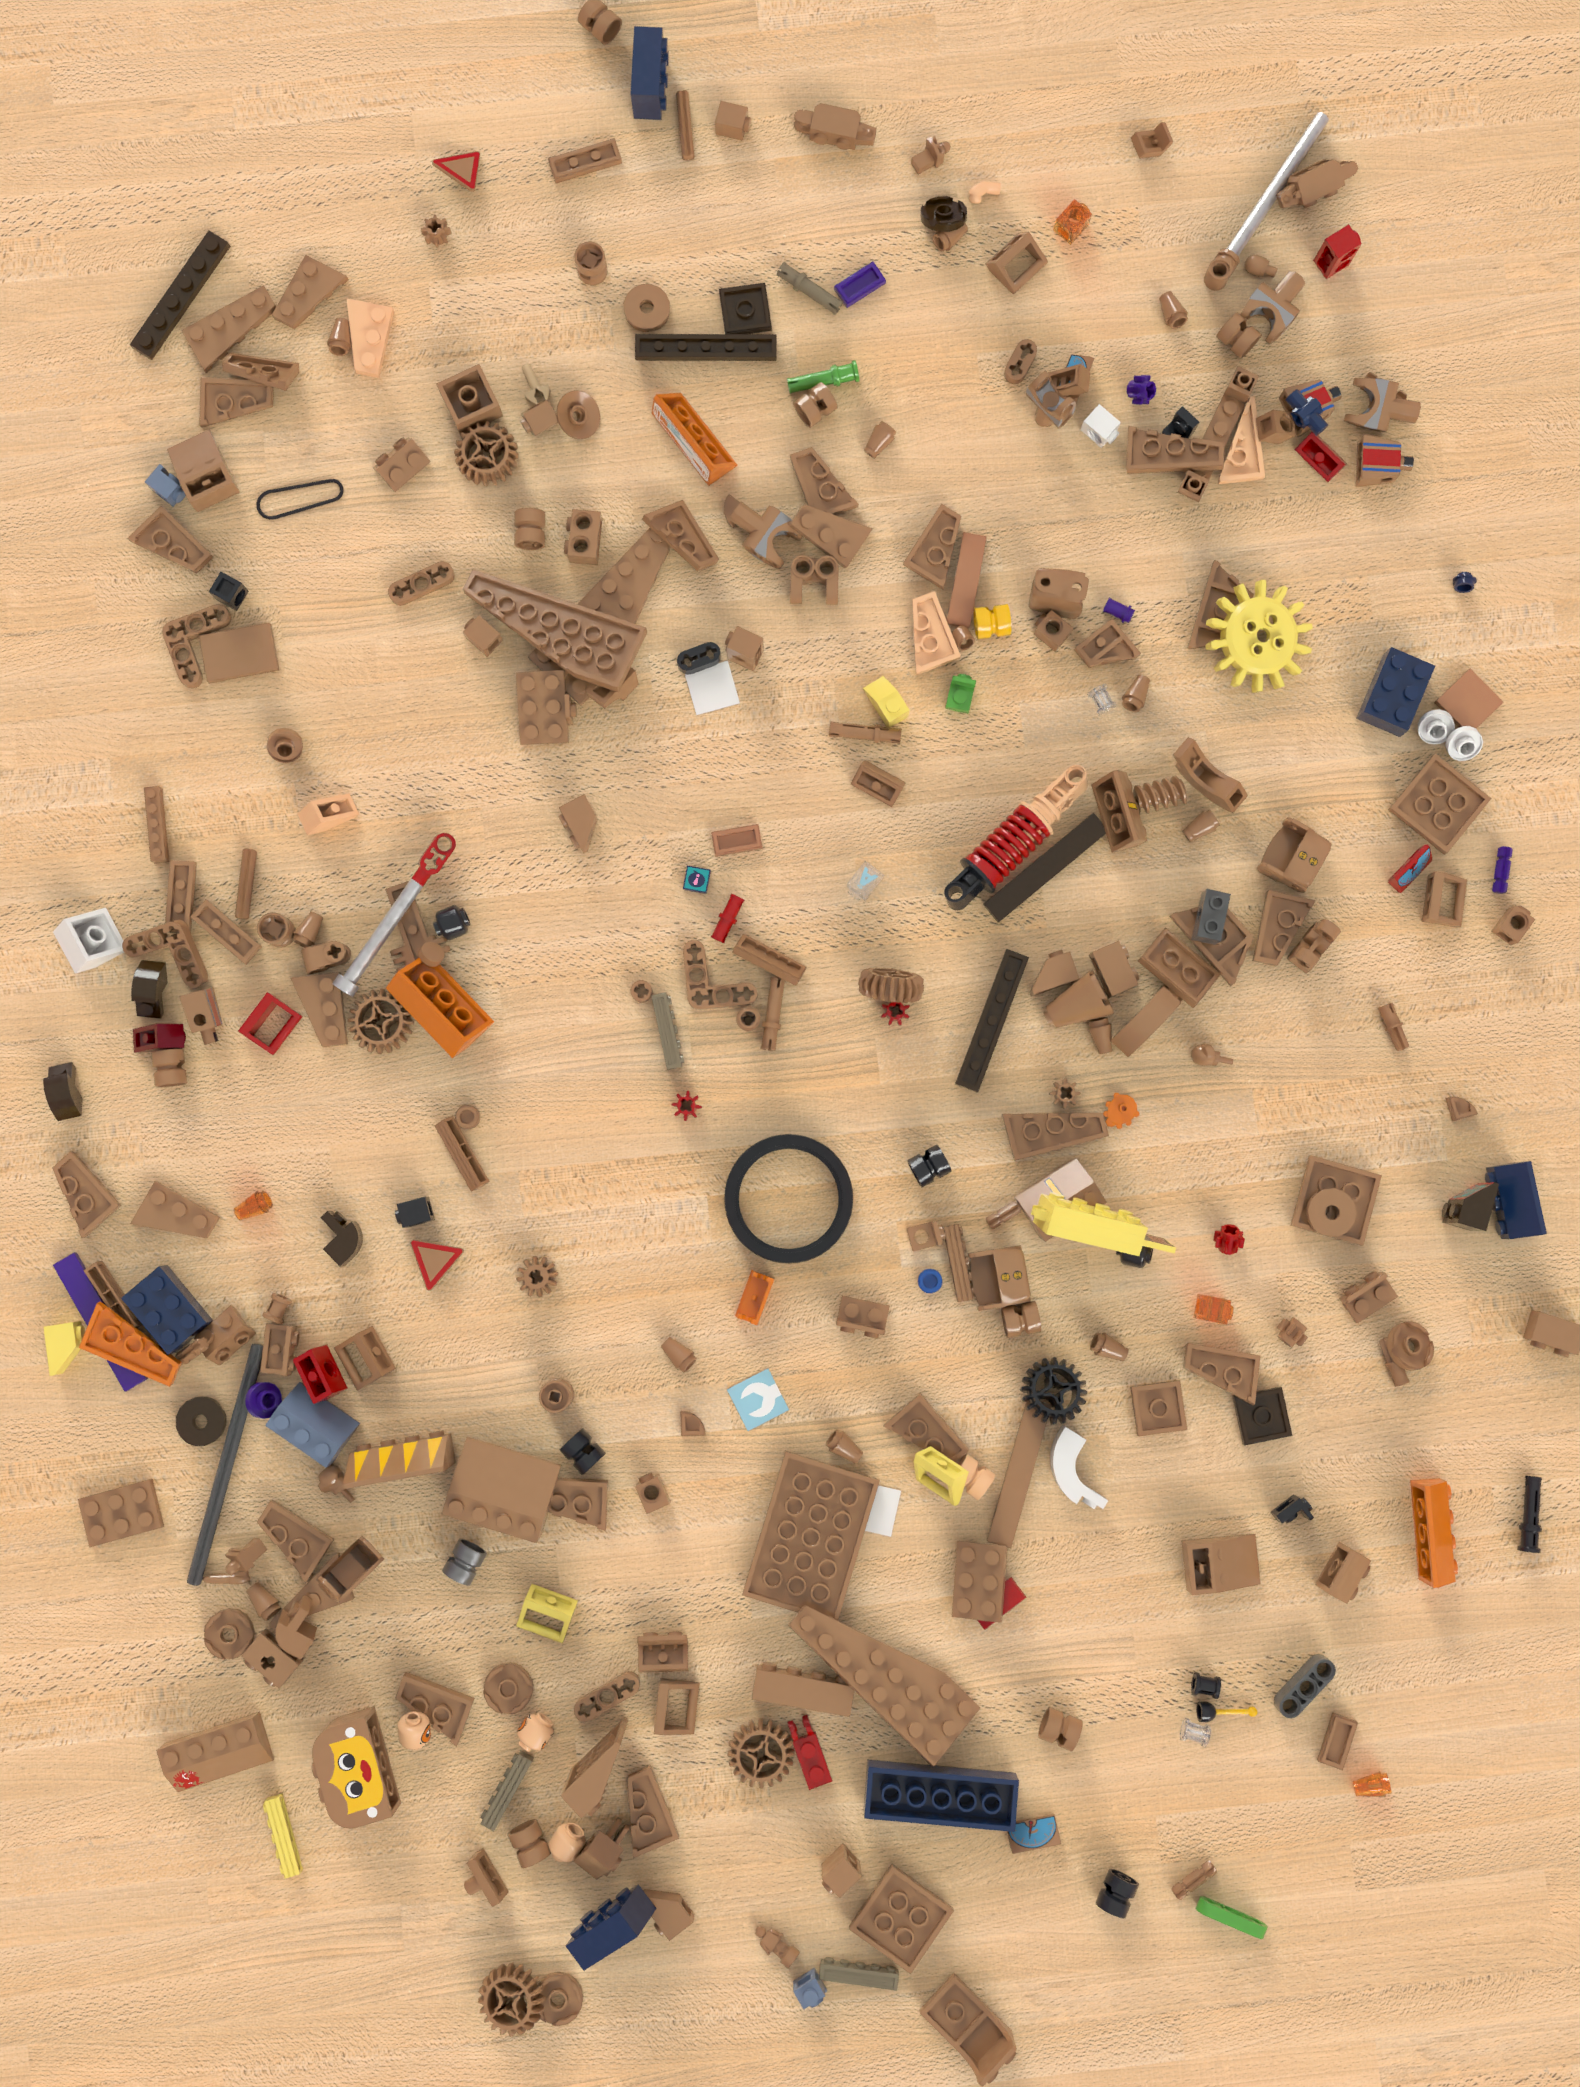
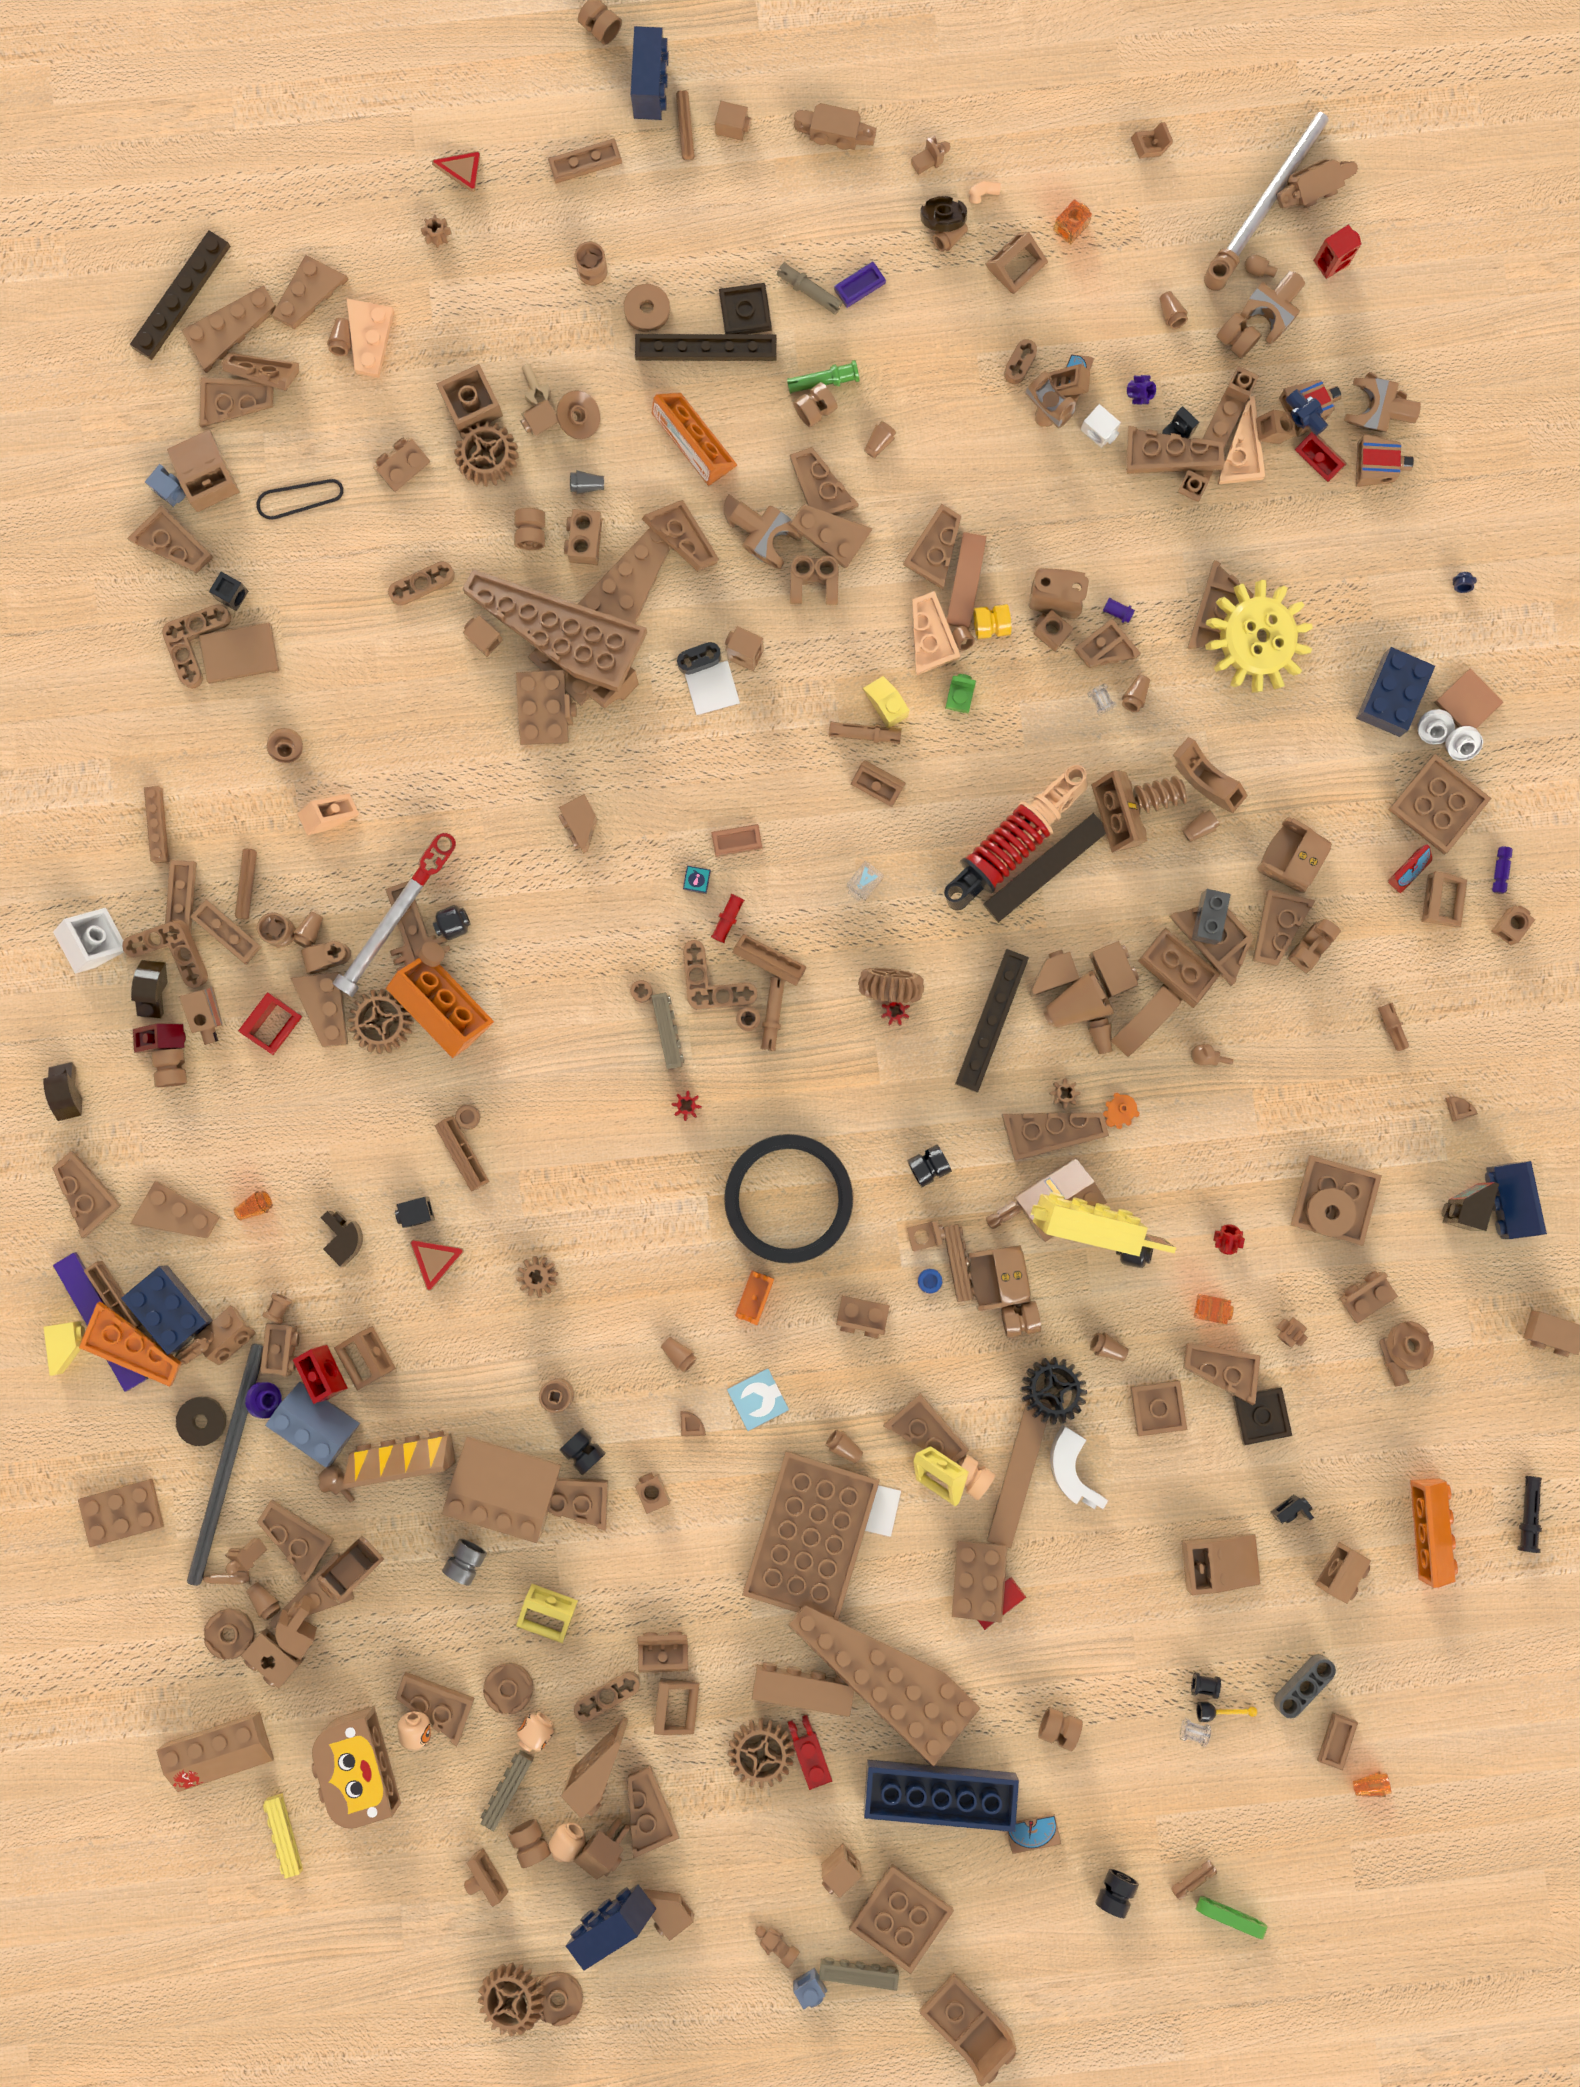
(585, 482): none -> dark grey cone

